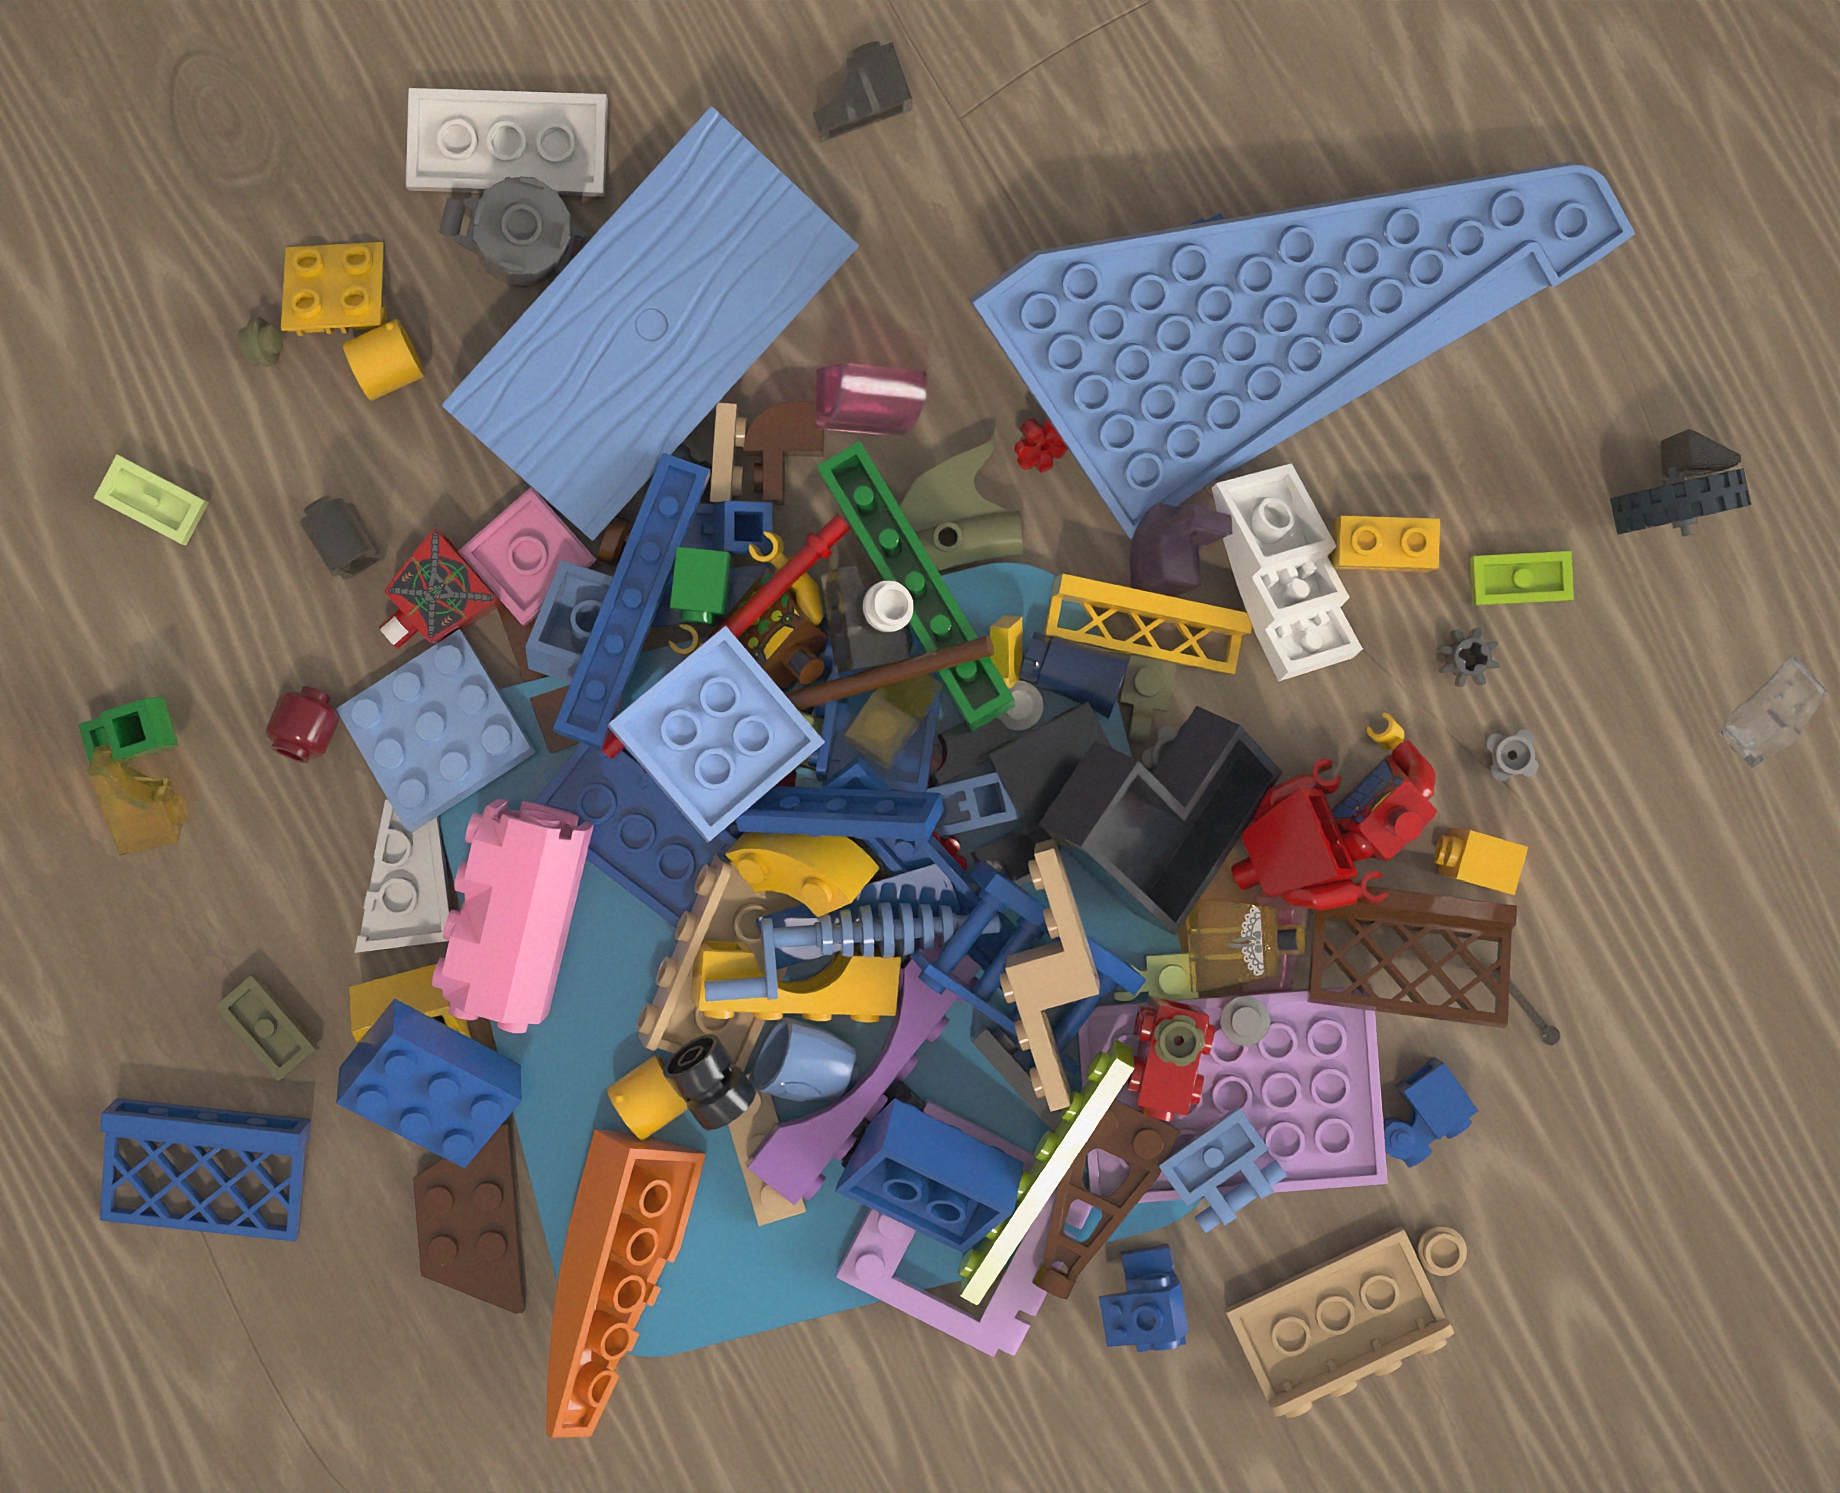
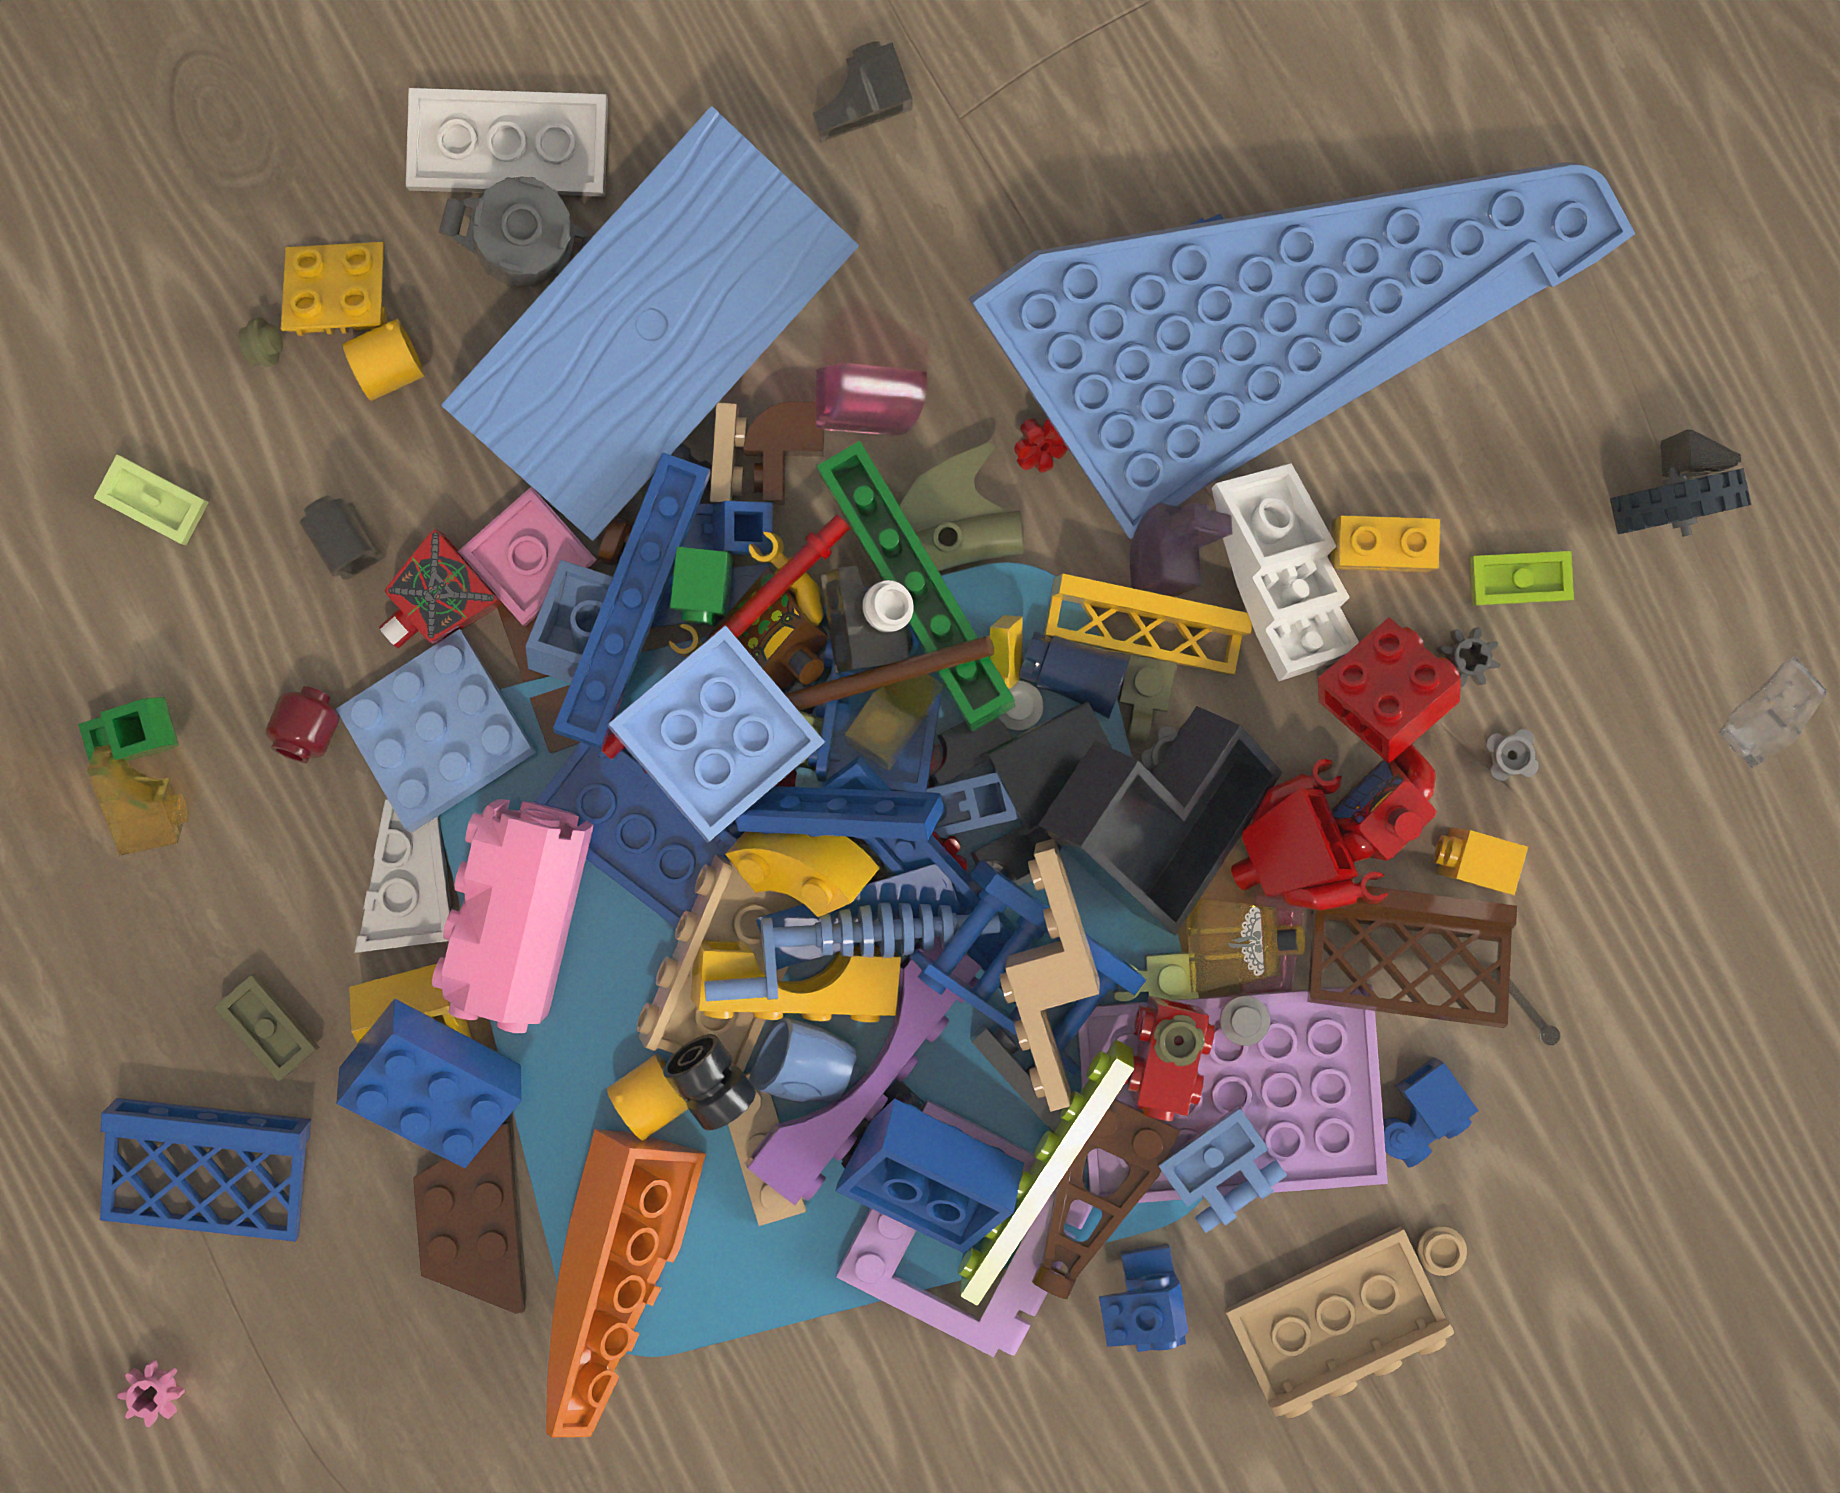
(137, 1400): none -> bright pink gear
(1390, 689): none -> red brick

